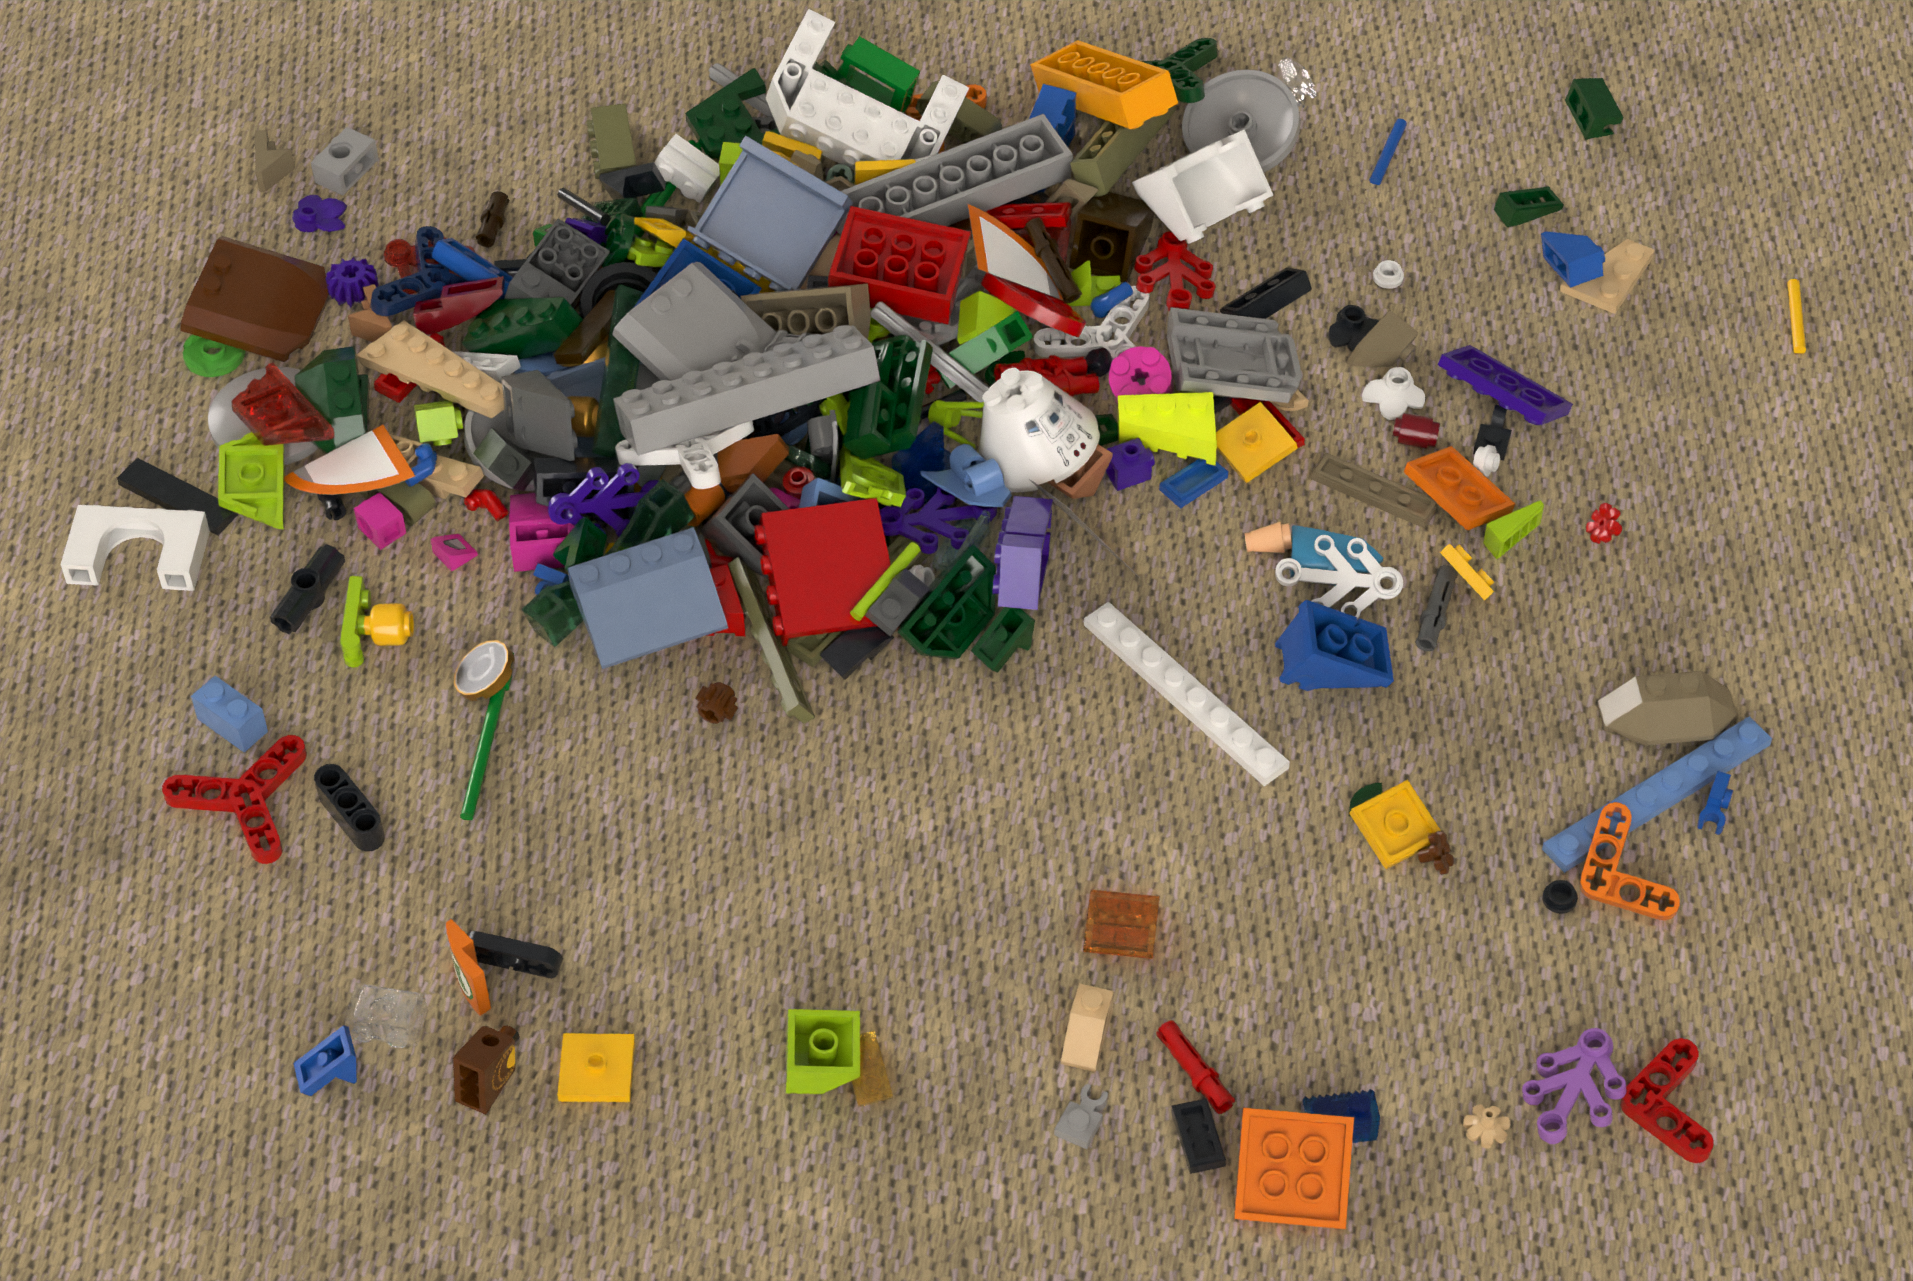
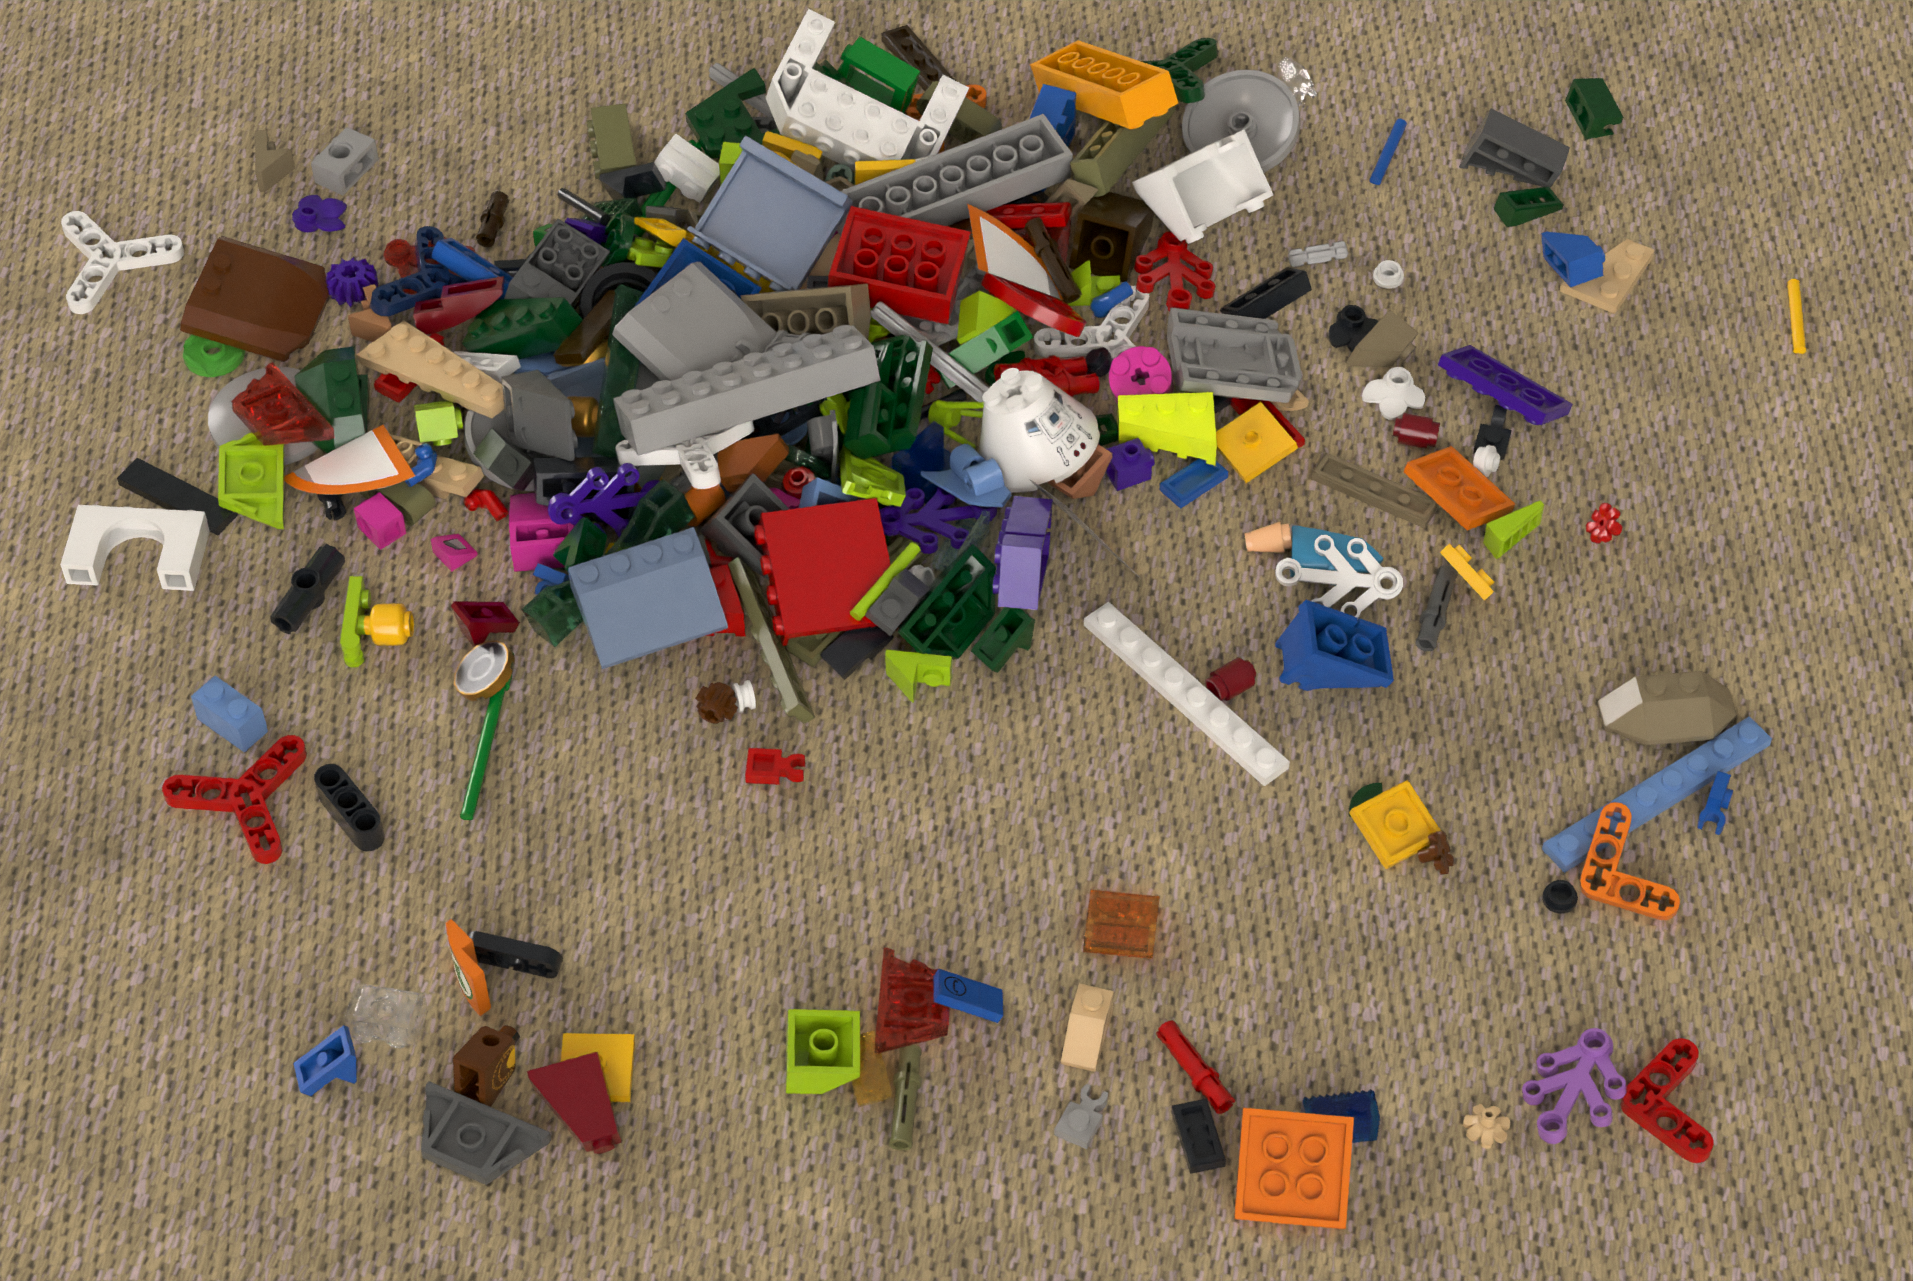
(120, 256): none -> white piece
(474, 1136): none -> dark grey wing
(481, 618): none -> dark red slope
(580, 1099): none -> dark red slope
(744, 695): none -> white bush
(768, 765): none -> red plate
(907, 1005): none -> clear red wing
(908, 1062): none -> olive pin
(910, 49): none -> dark brown tile
(911, 668): none -> lime slope
(968, 995): none -> blue tile
(1231, 679): none -> dark red brick
(1317, 254): none -> light grey axle
(1515, 150): none -> dark grey wedge

